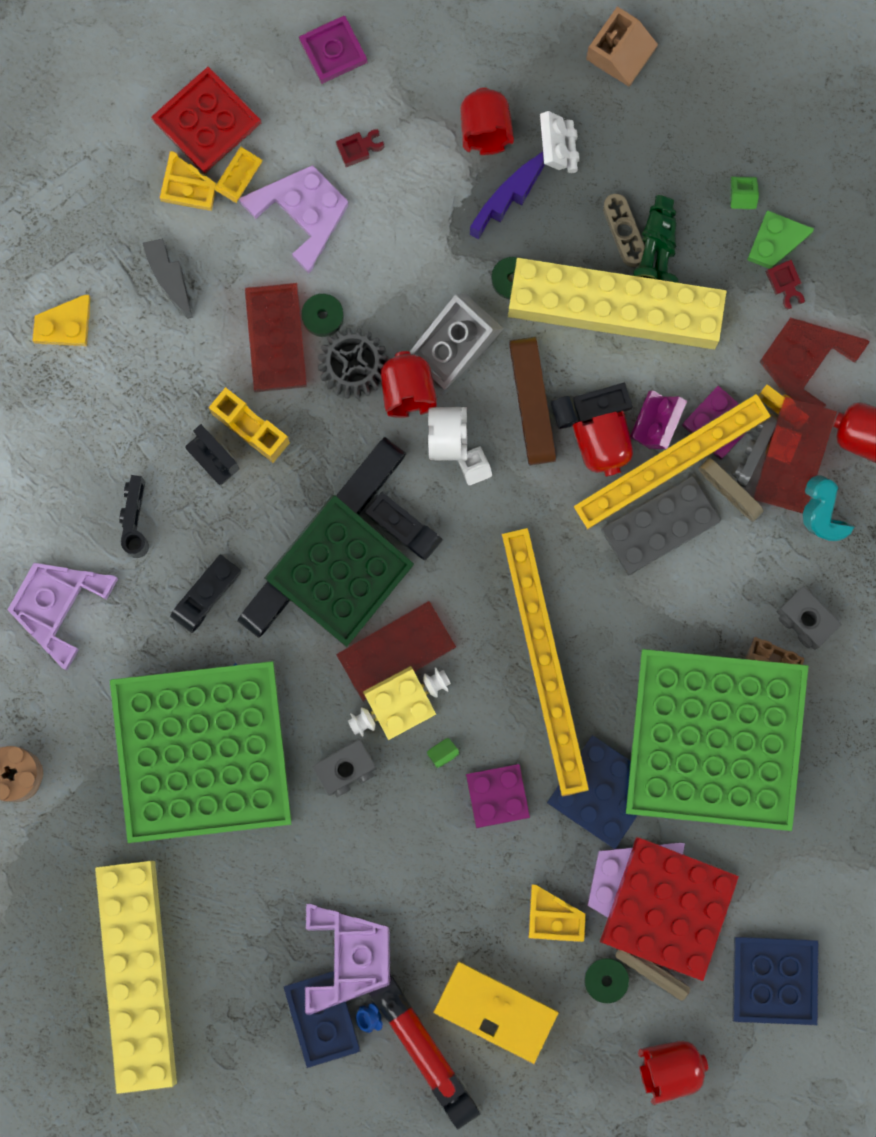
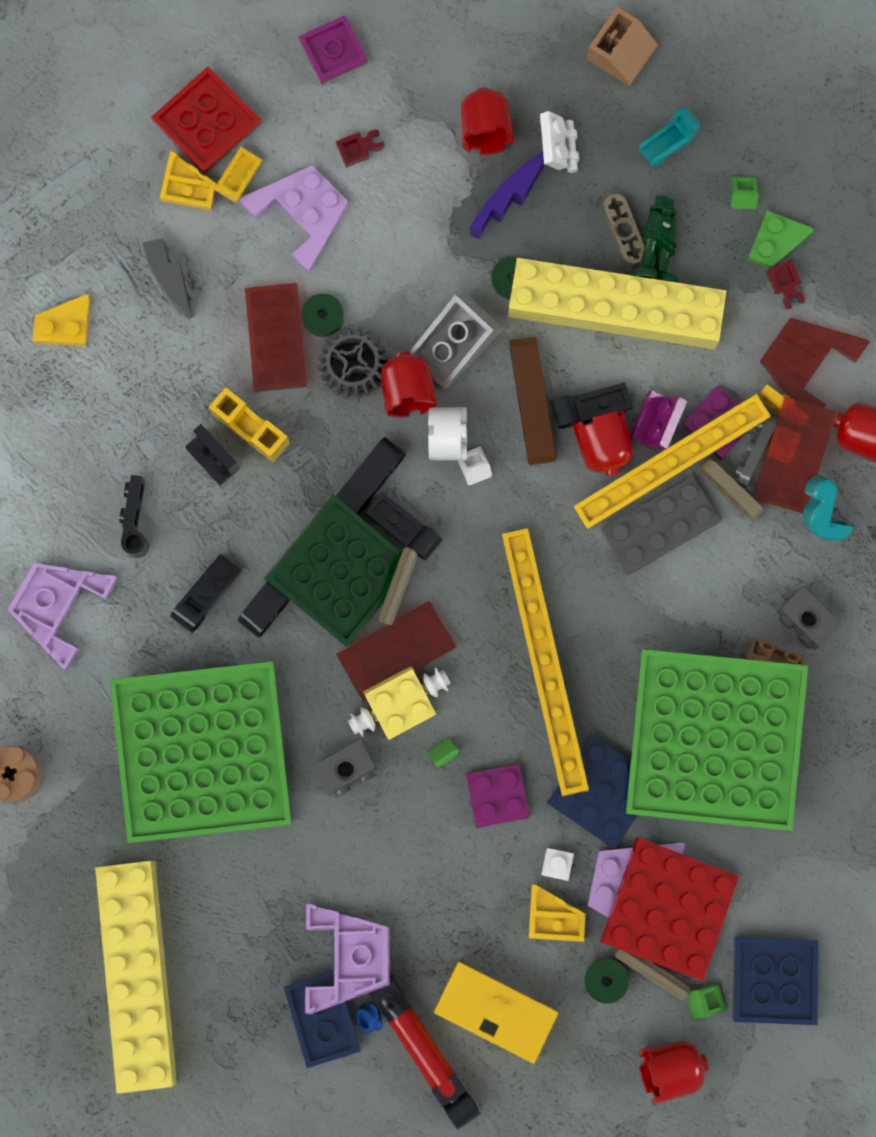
(398, 586): none -> dark tan axle
(557, 864): none -> white plate
(671, 137): none -> teal animal
(706, 1001): none -> bright green slope

